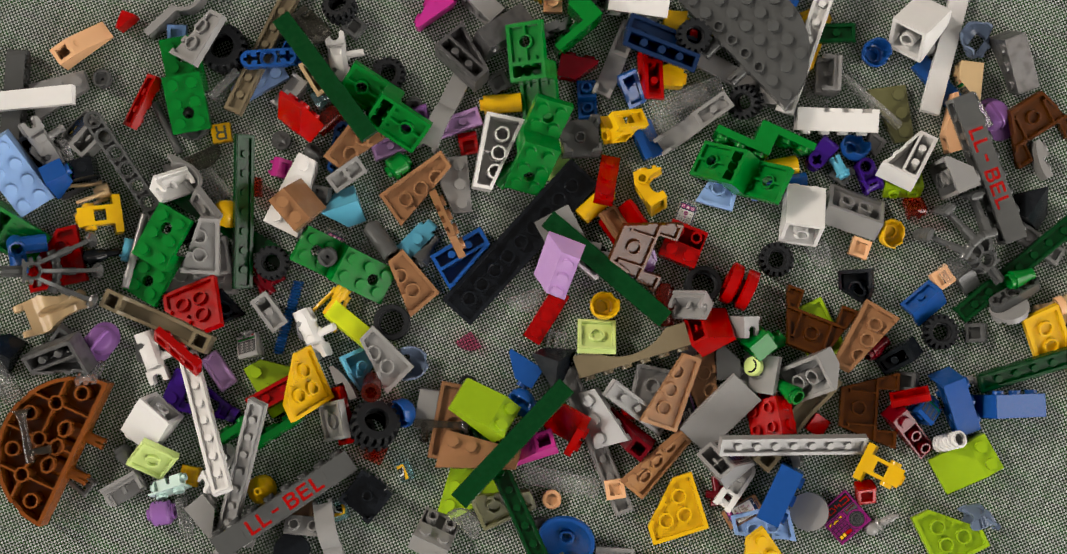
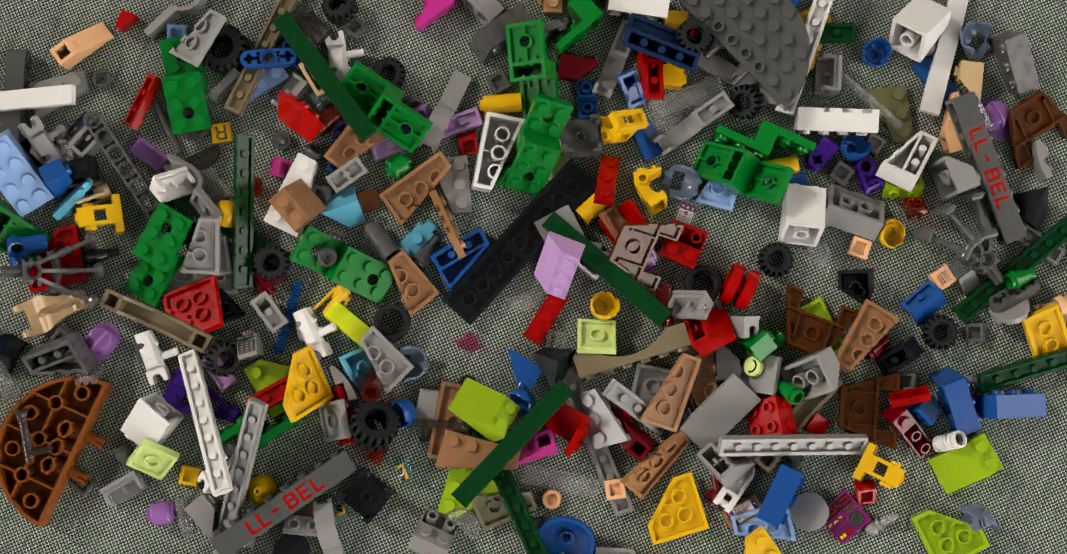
(78, 193): none -> medium azure hinge
(127, 245): medium azure pin -> none
(132, 258): light grey bar -> none
(149, 154): none -> medium lavender tile
(162, 489): light aqua hinge -> none
(178, 350): red plate -> none
(212, 354): none -> black tyre
(369, 200): none -> reddish brown slope
(462, 58): flat silver wedge -> none
(689, 185): none -> sand blue helmet
(839, 167): medium azure pin -> none

